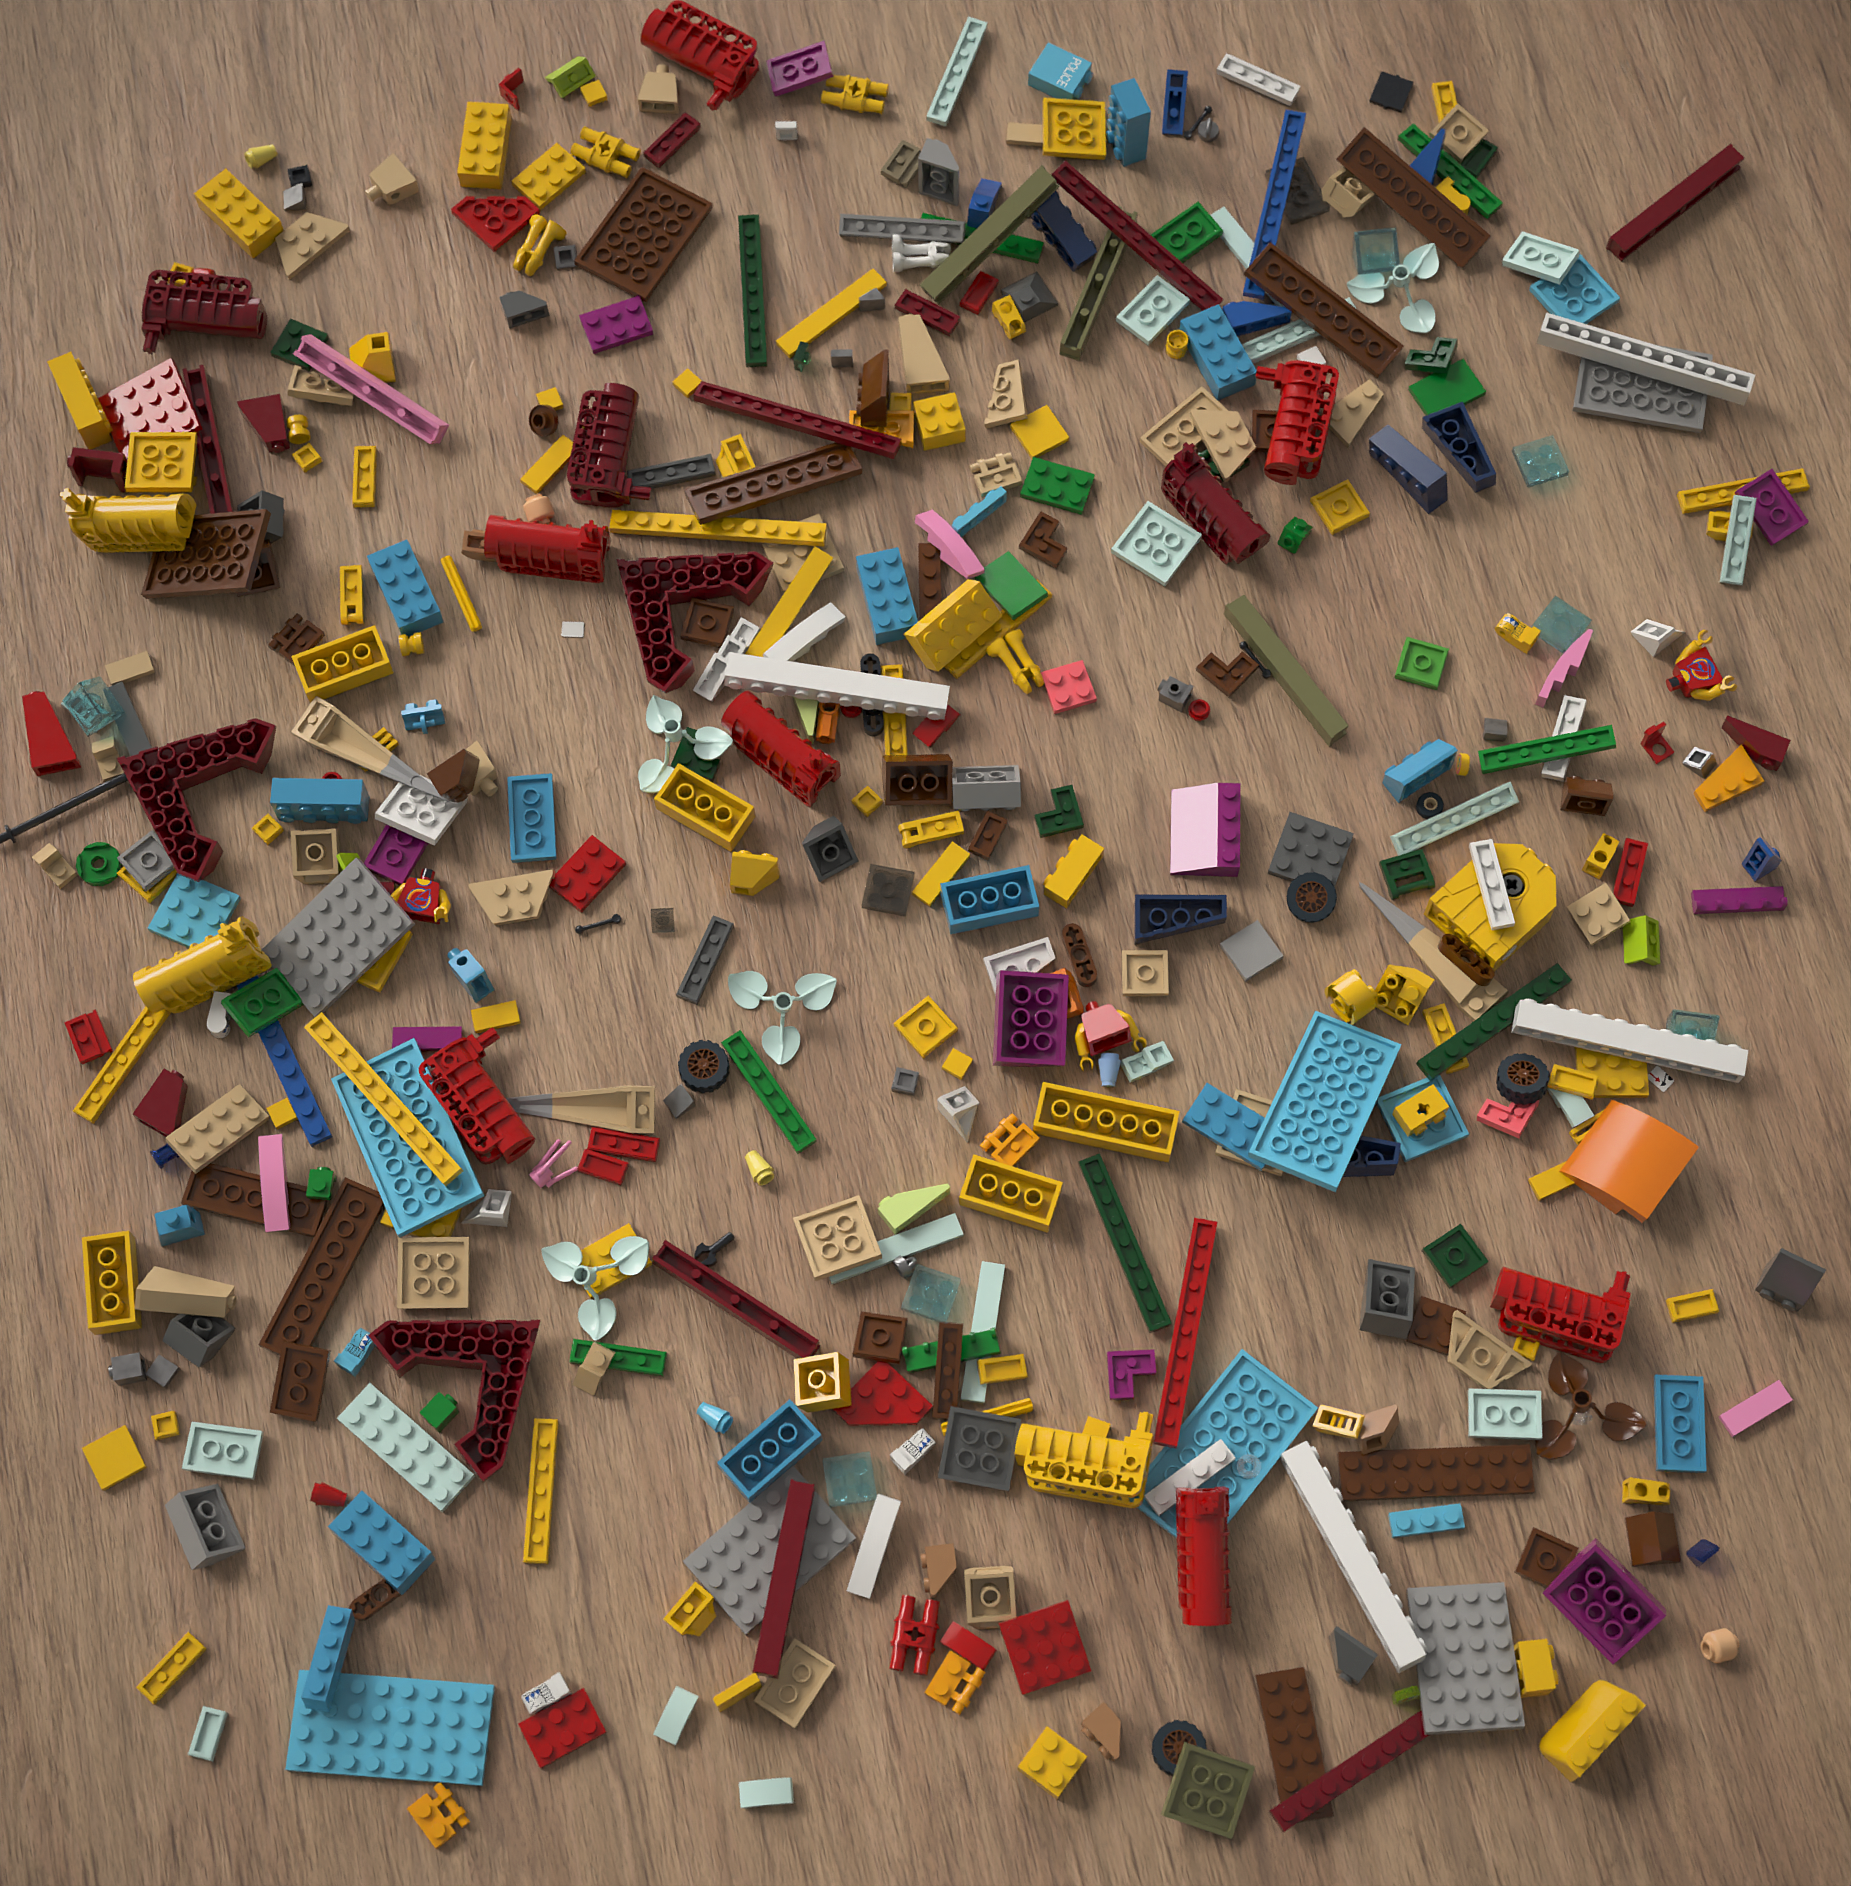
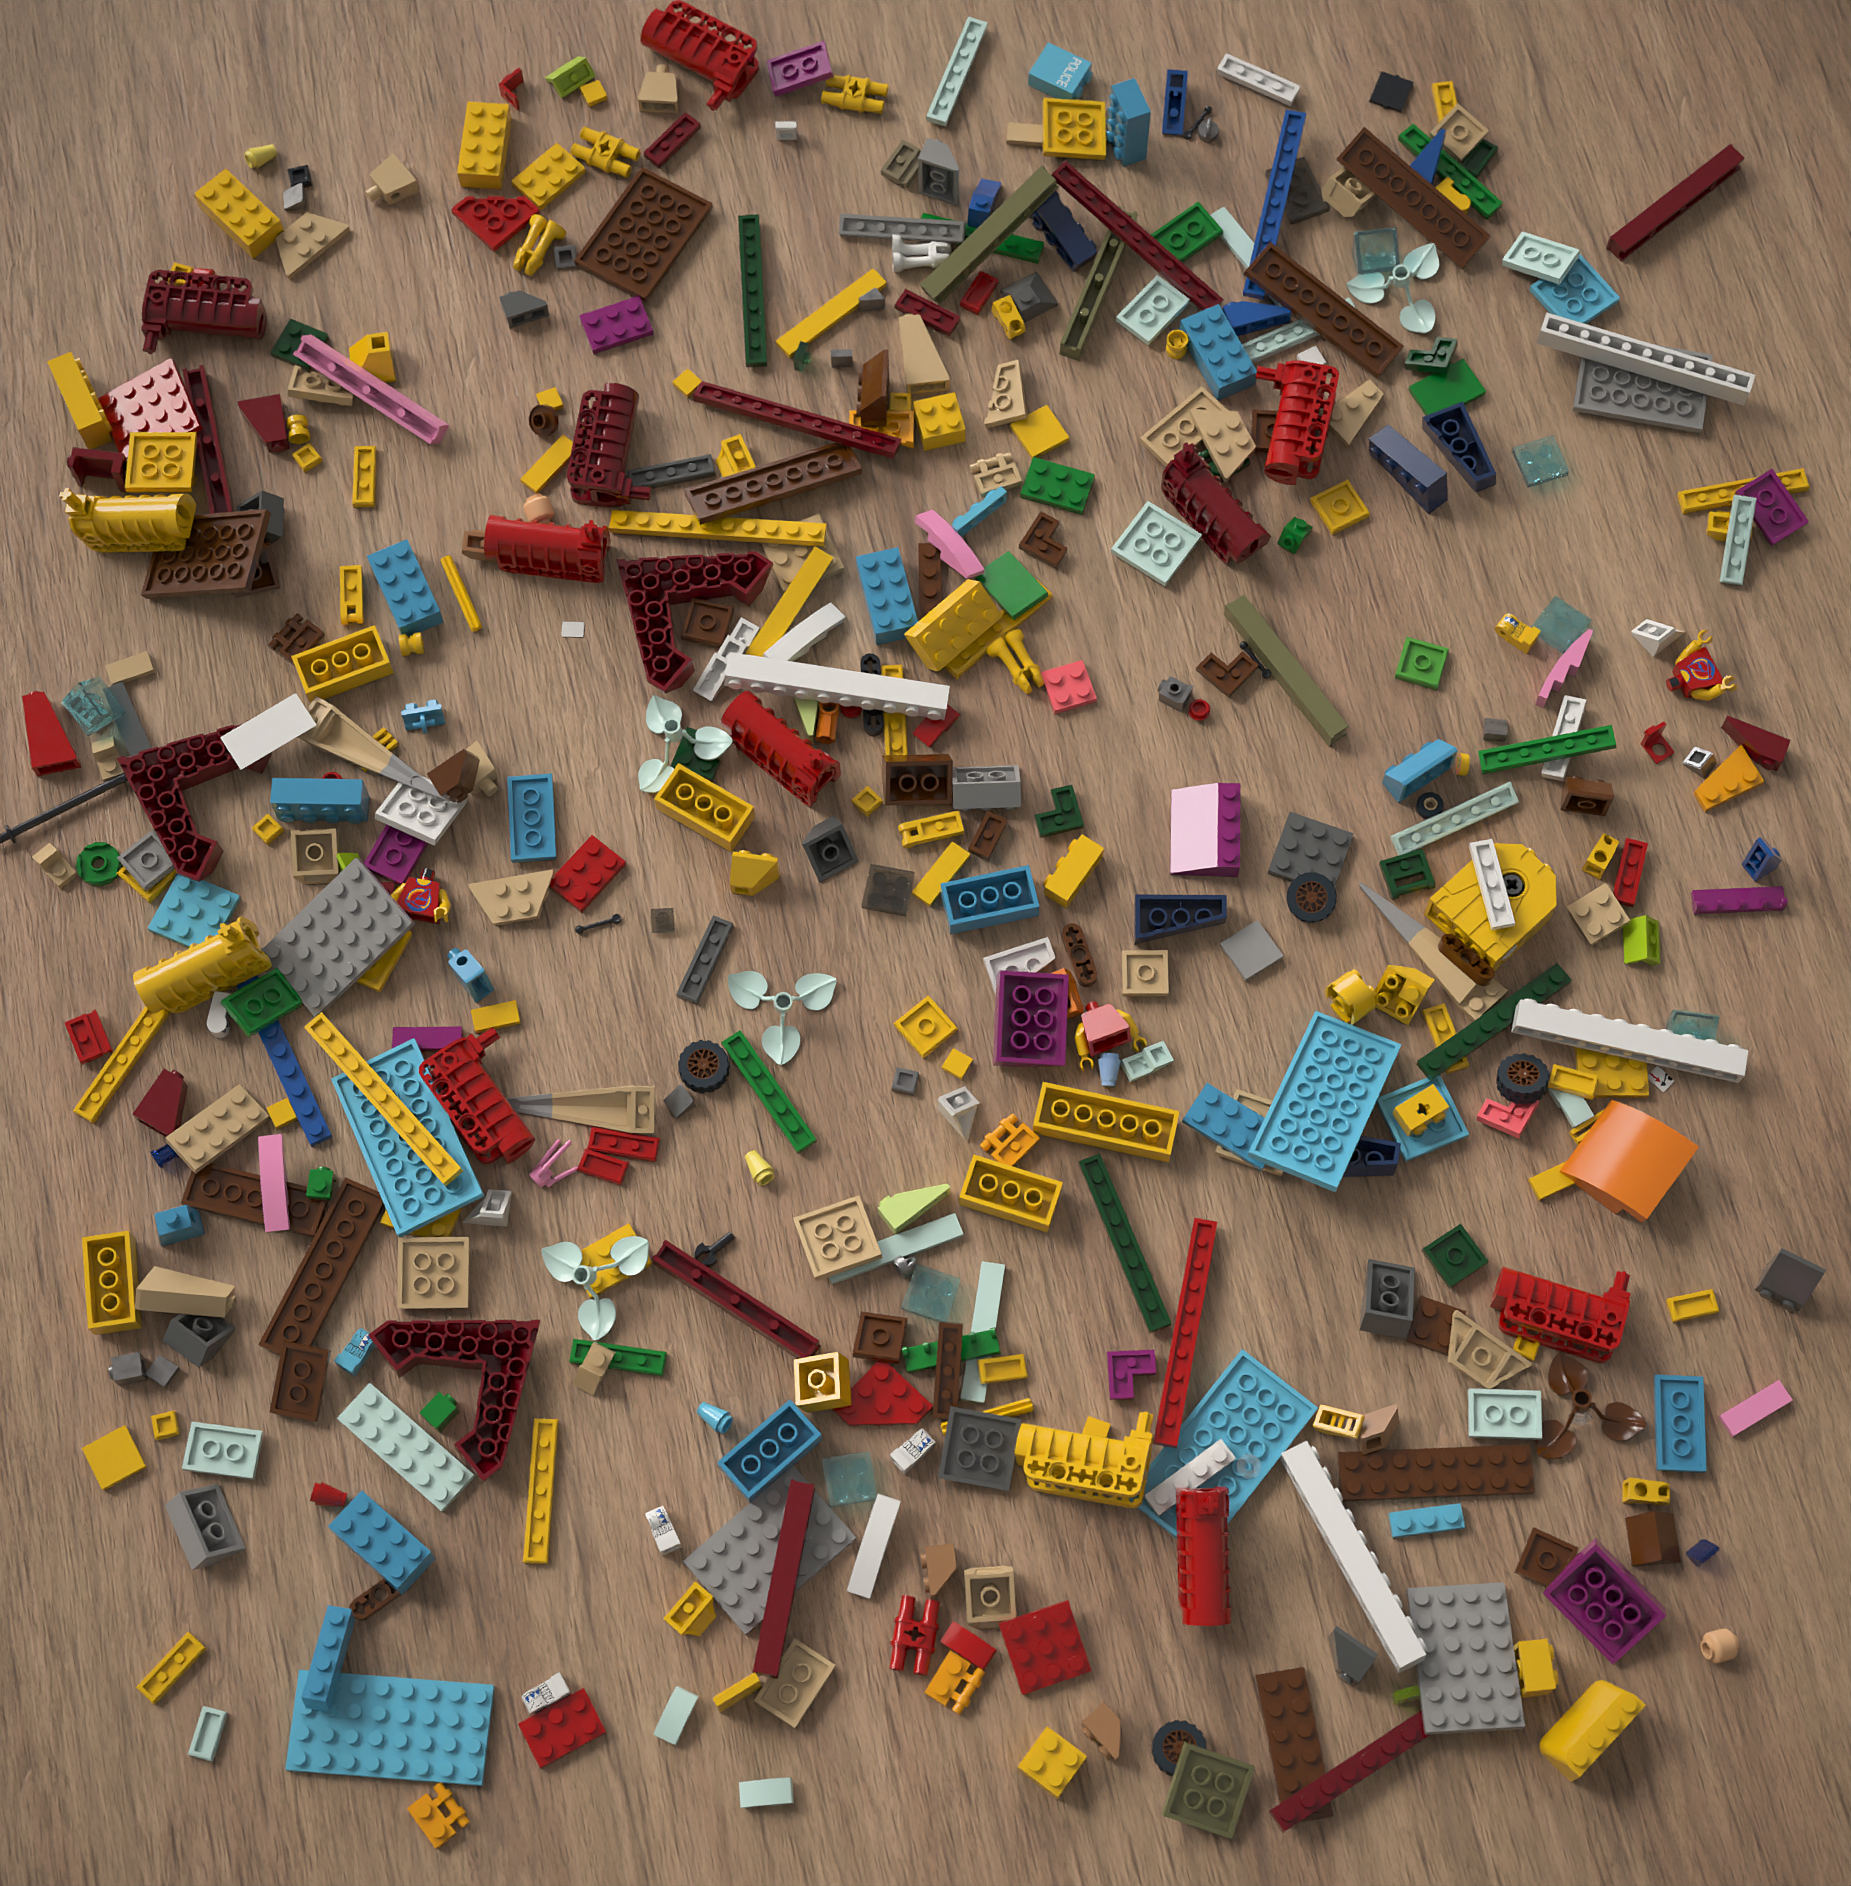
(268, 731): none -> white sticker
(663, 1531): none -> white leg

